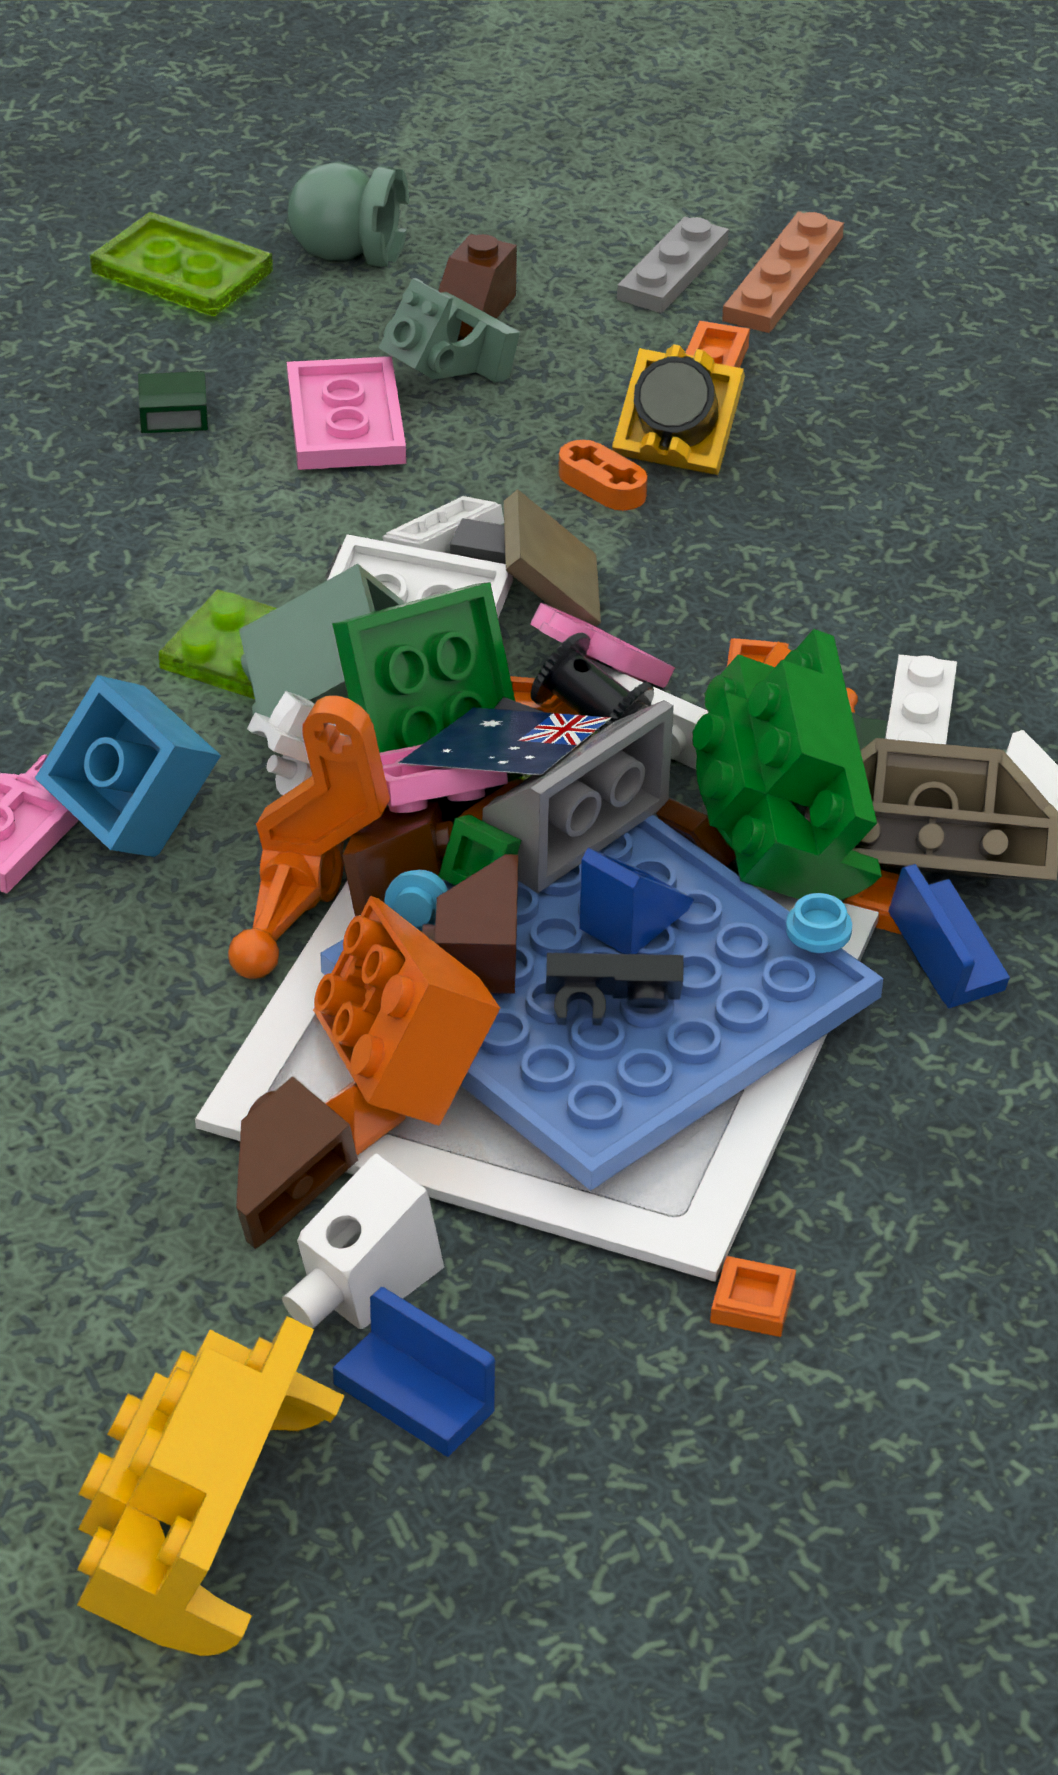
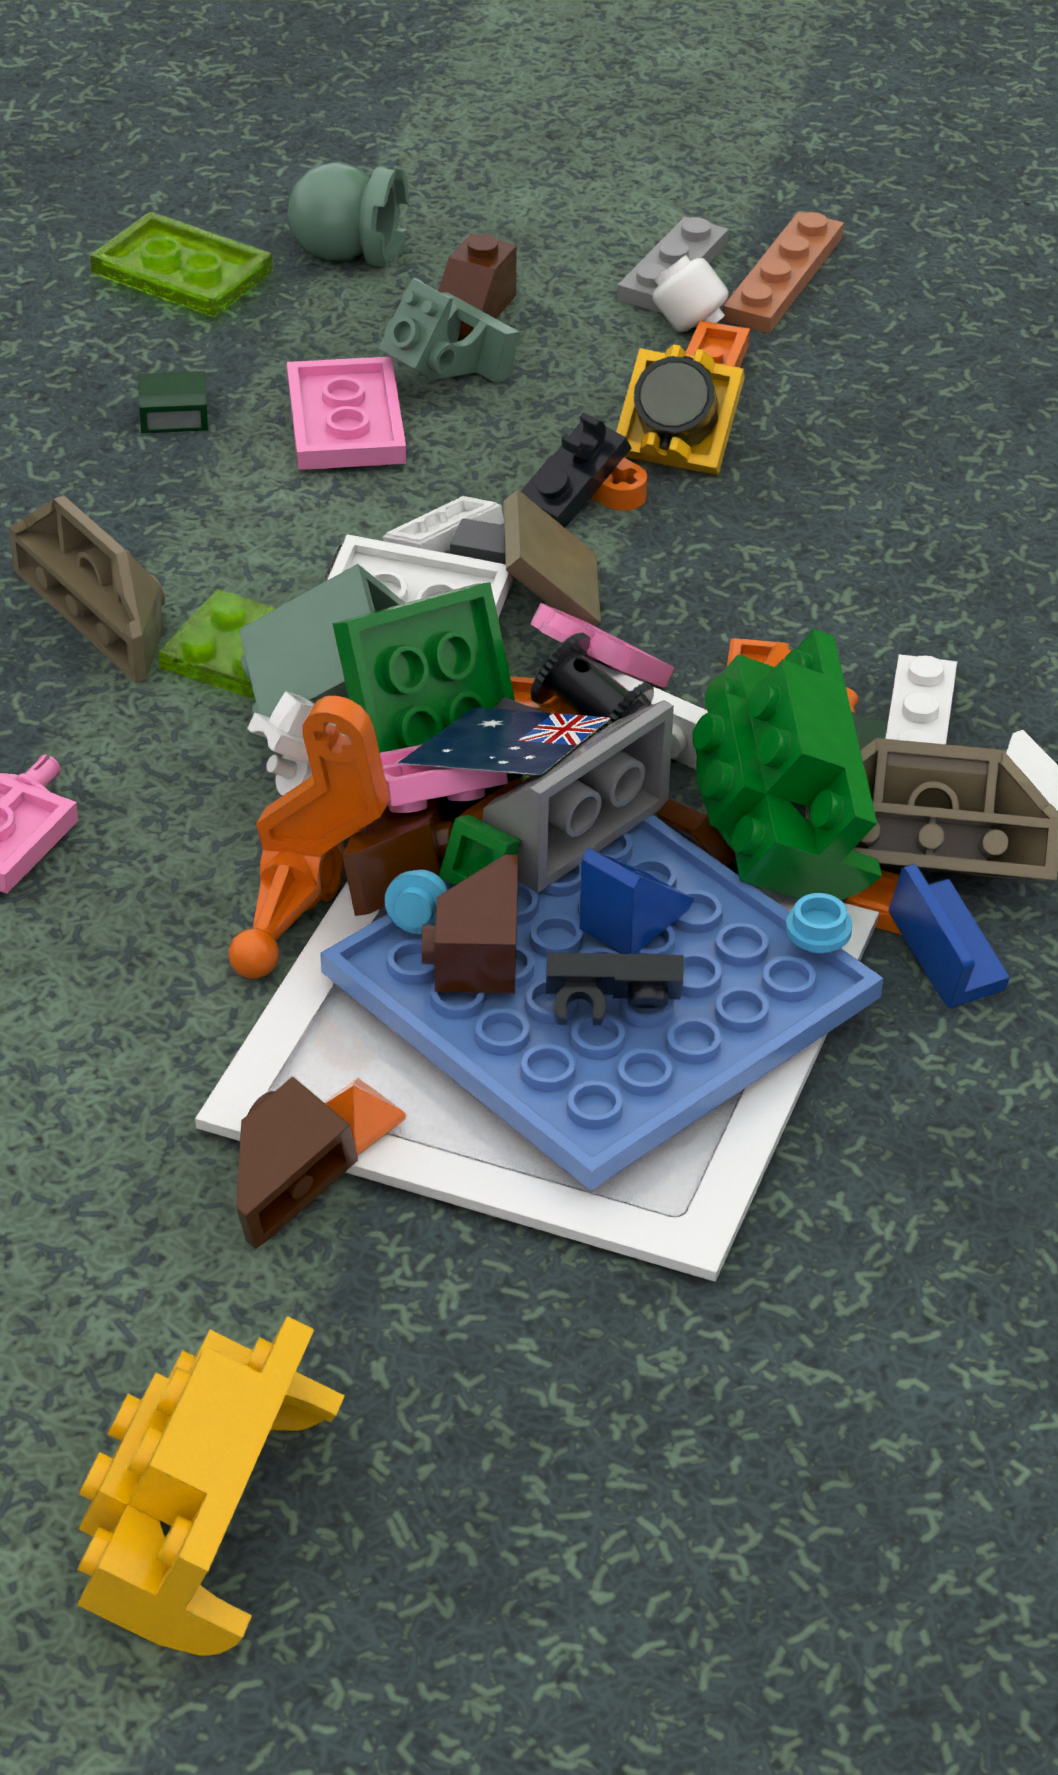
(91, 583): none -> dark tan wedge
(127, 767): dark azure brick -> none
(365, 1239): white torso -> none
(403, 1014): orange slope -> none
(419, 1374): blue panel -> none
(576, 469): none -> black plate
(690, 293): none -> white head
(753, 1296): orange tile -> none

